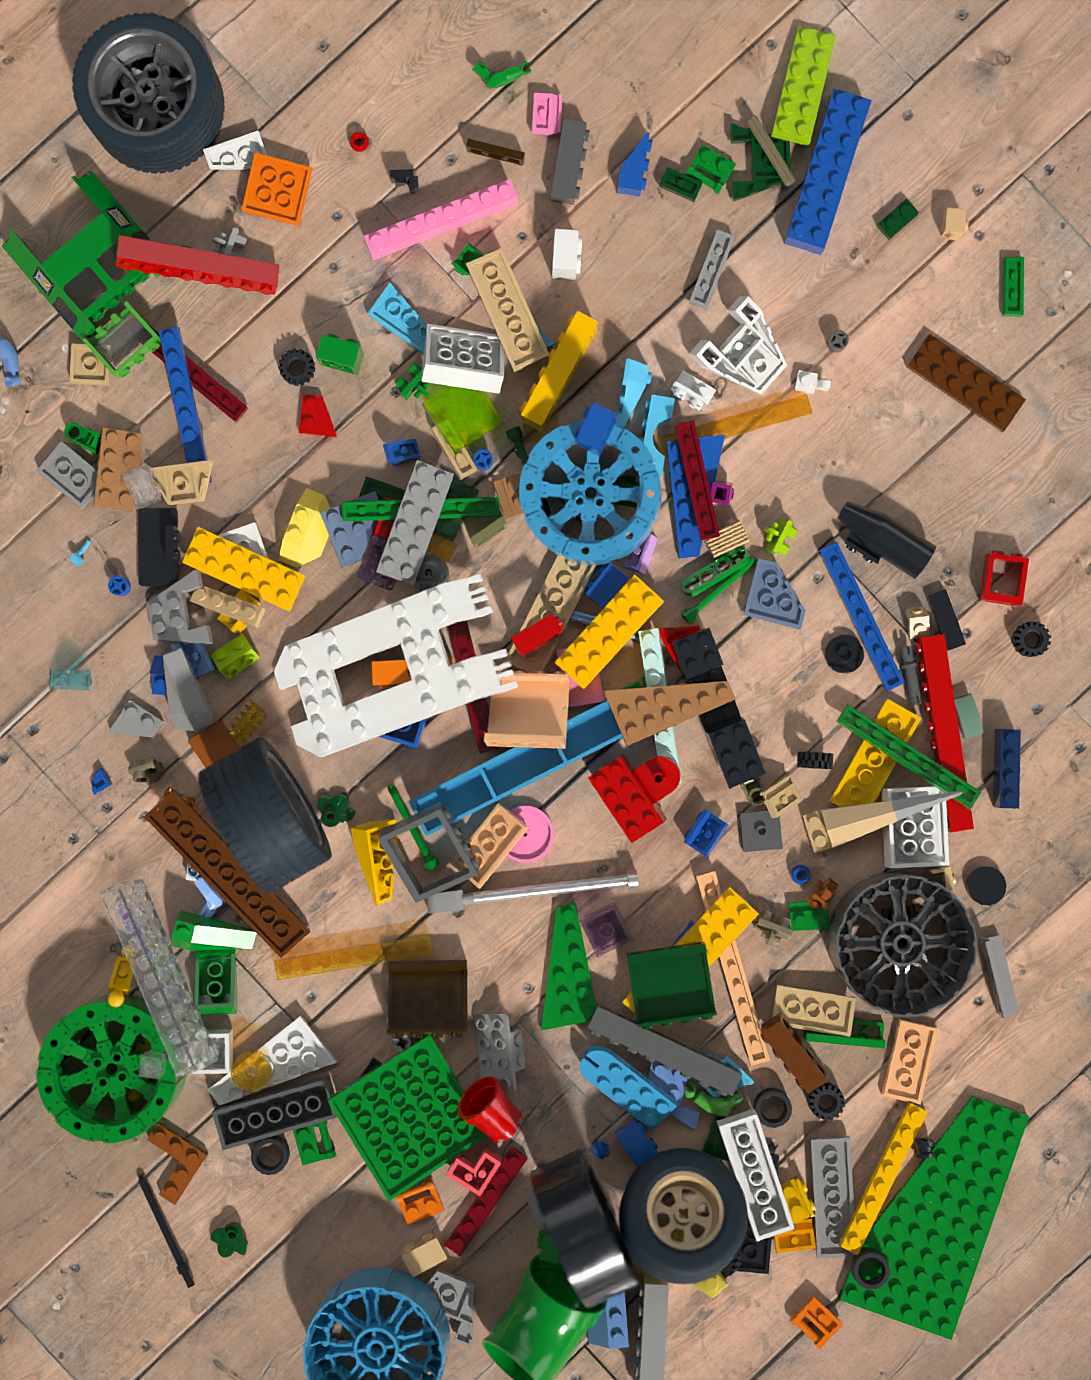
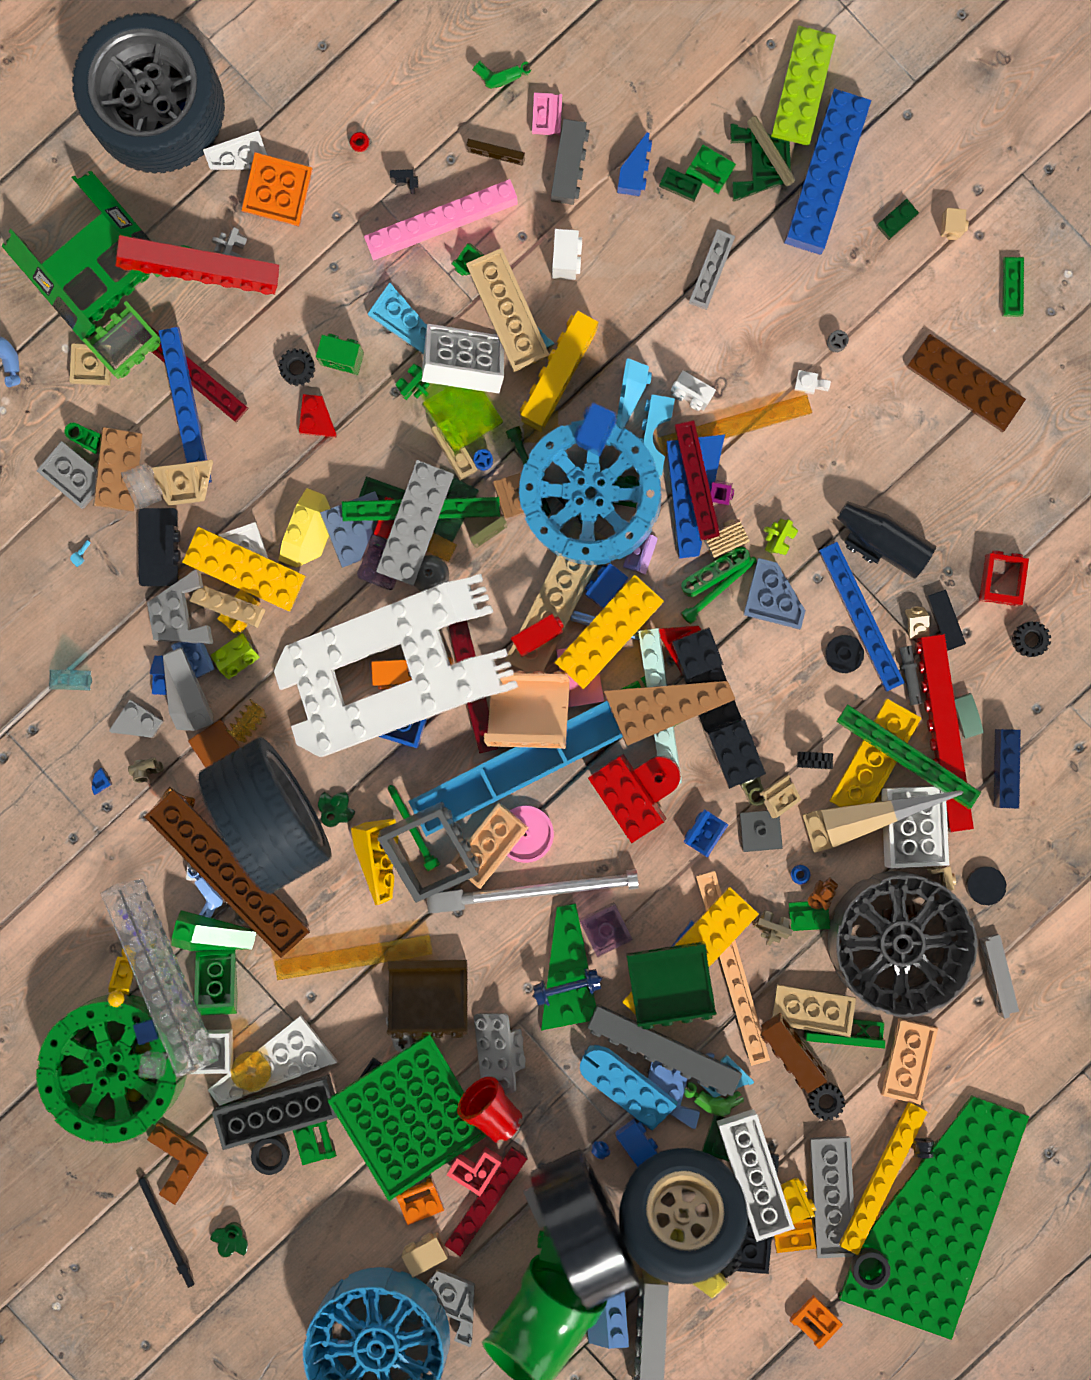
(115, 586): blue wheel -> none
(146, 1031): none -> dark blue tile
(401, 451): blue slope -> none
(541, 993): none -> dark blue piece
(748, 354): white wedge -> none
(773, 1123): black tyre -> none

